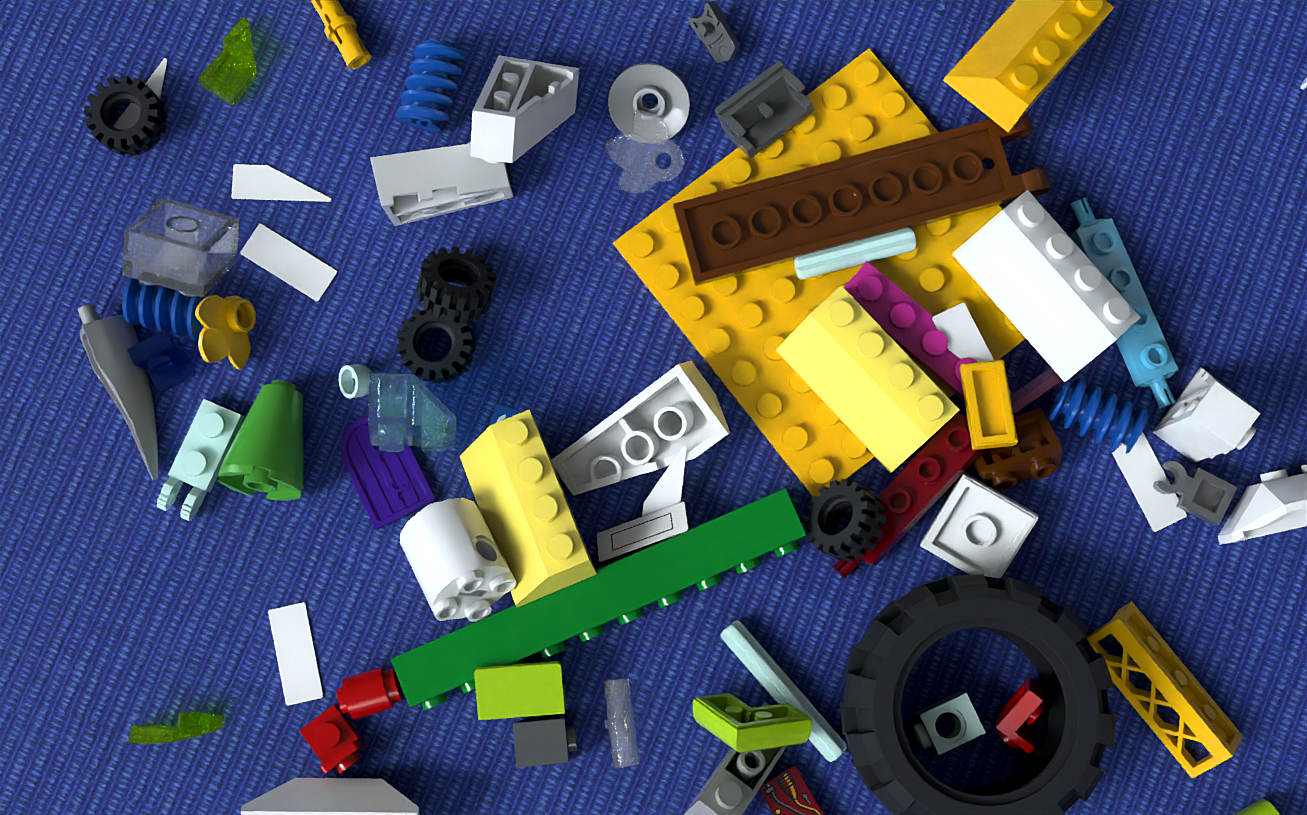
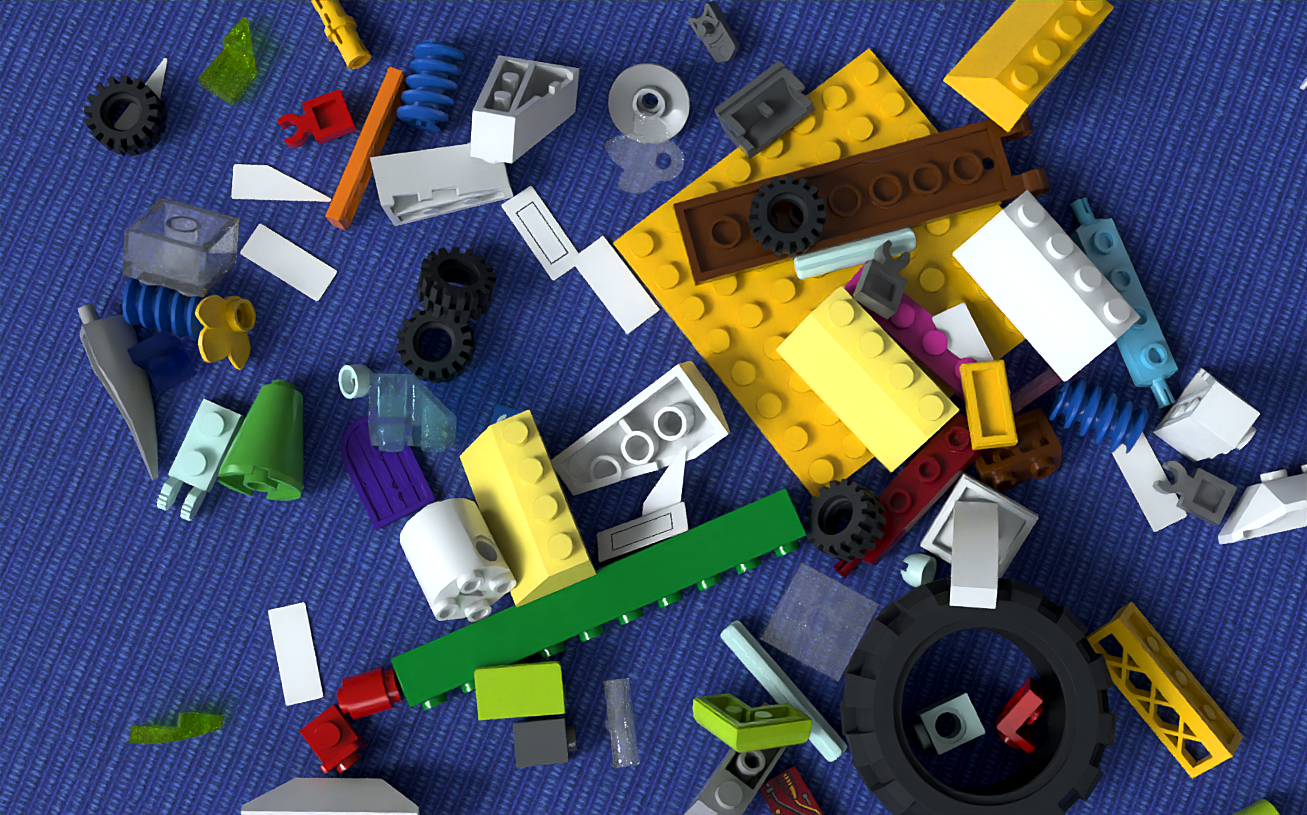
(324, 117): none -> red plate
(369, 144): none -> orange tile
(541, 232): none -> white sticker
(615, 284): none -> white sticker
(787, 191): none -> black tyre
(818, 621): none -> clear brick
(880, 284): none -> flat silver plate
(920, 569): none -> light aqua hinge
(974, 555): none -> white slope

